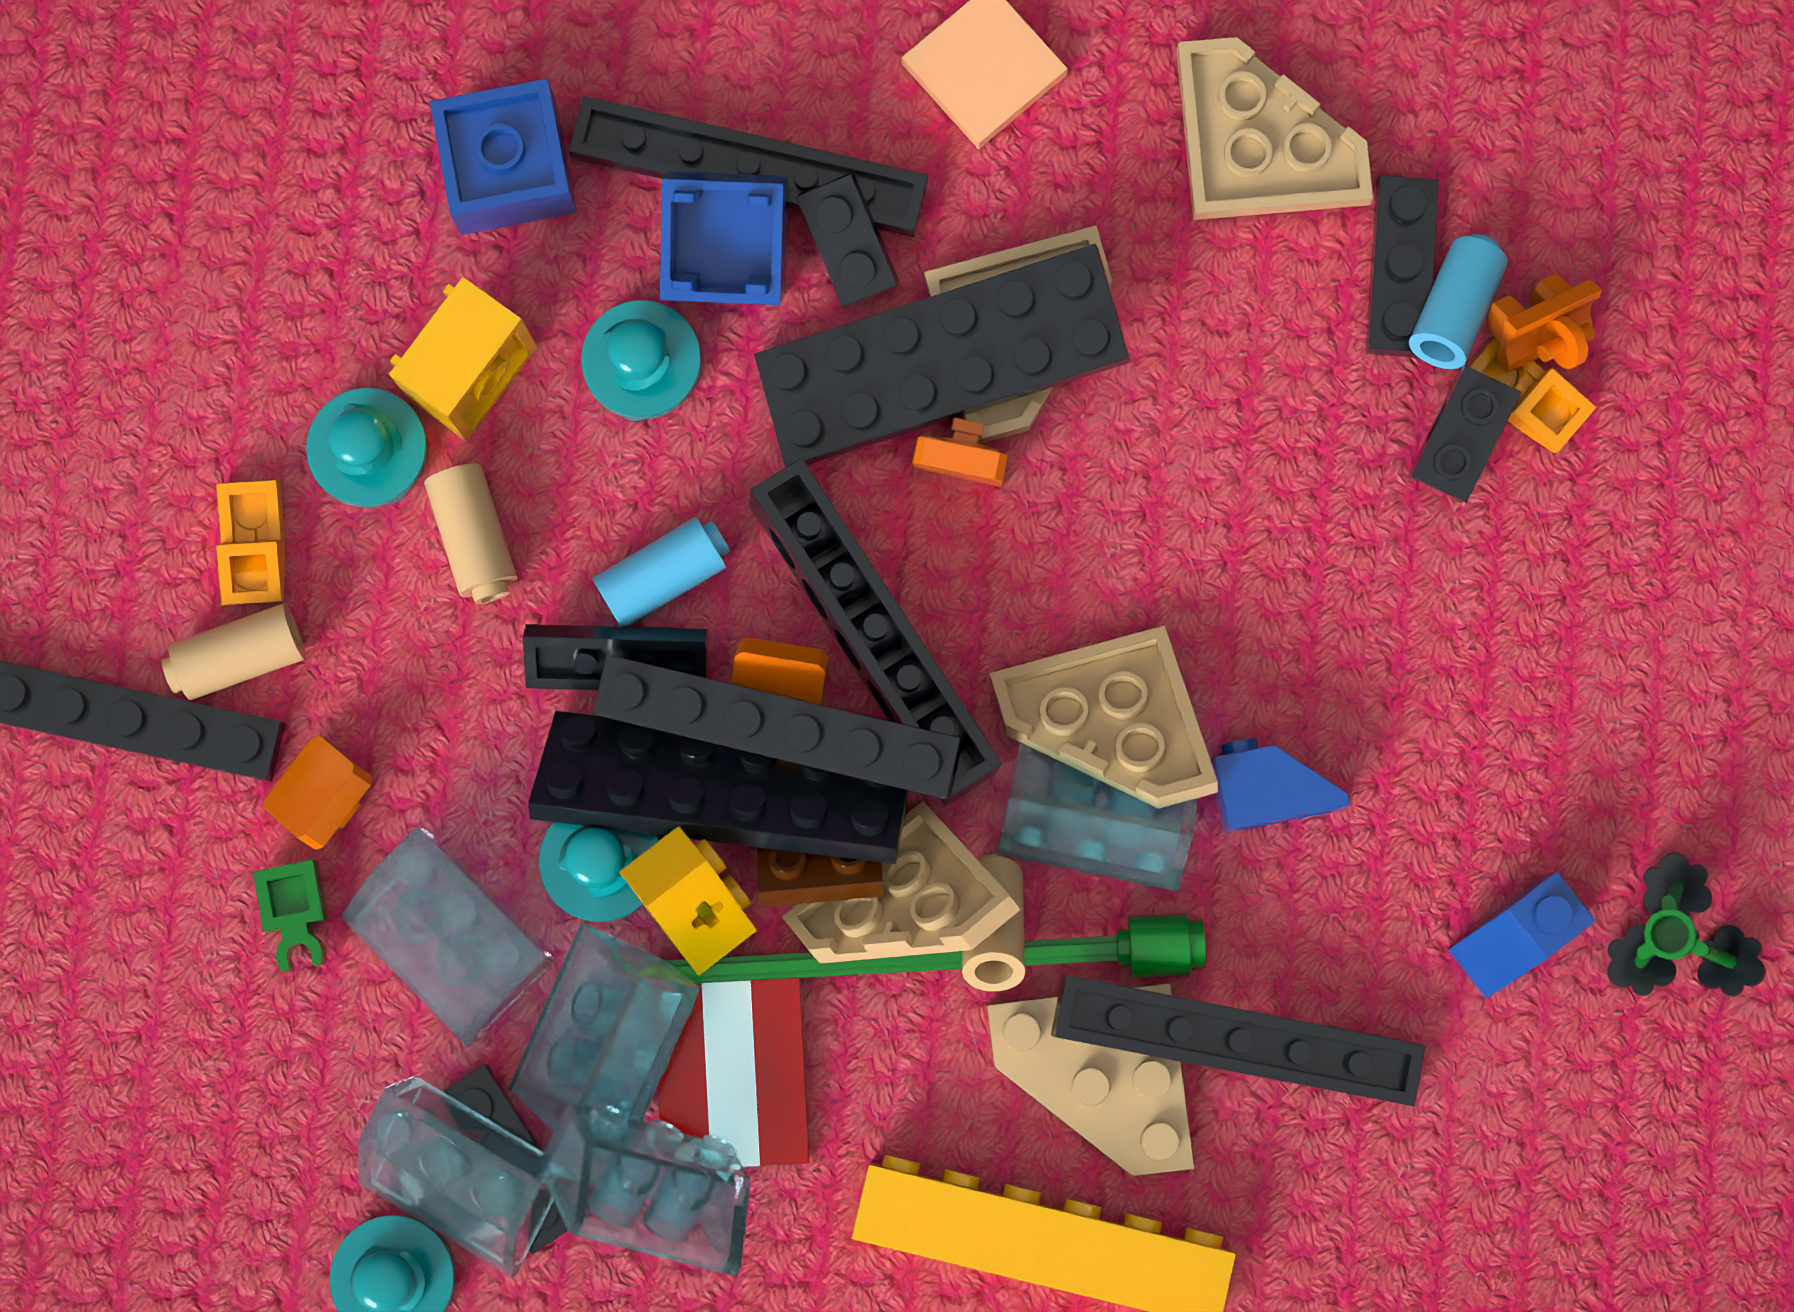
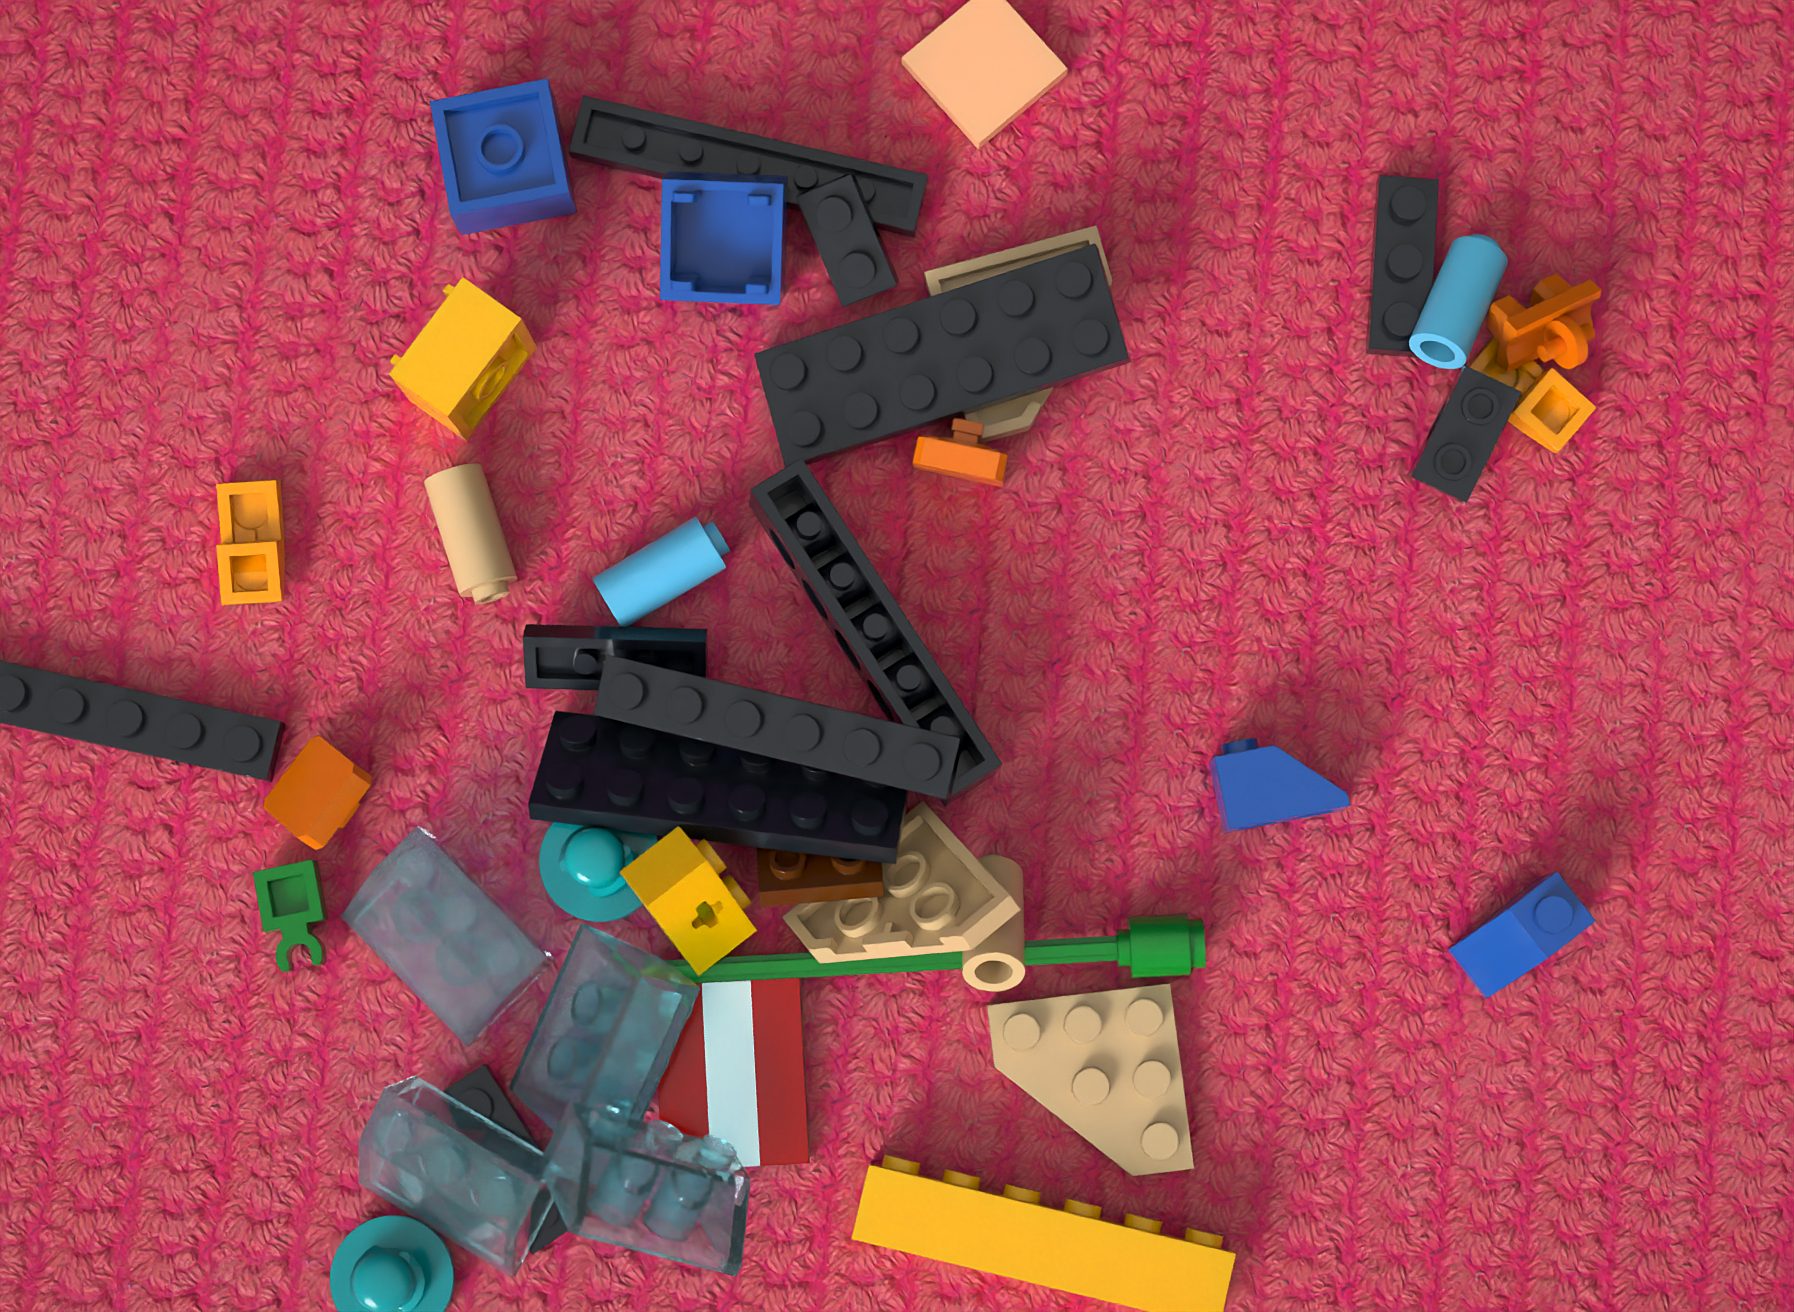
(234, 652): tan brick -> none
(367, 447): teal plate -> none
(641, 360): teal plate -> none
(781, 668): orange piece -> none
(1092, 827): clear light blue slope -> none
(1112, 715): tan plate -> none
(1237, 1040): black plate -> none
(1261, 139): tan plate -> none
(1671, 934): black plant -> none

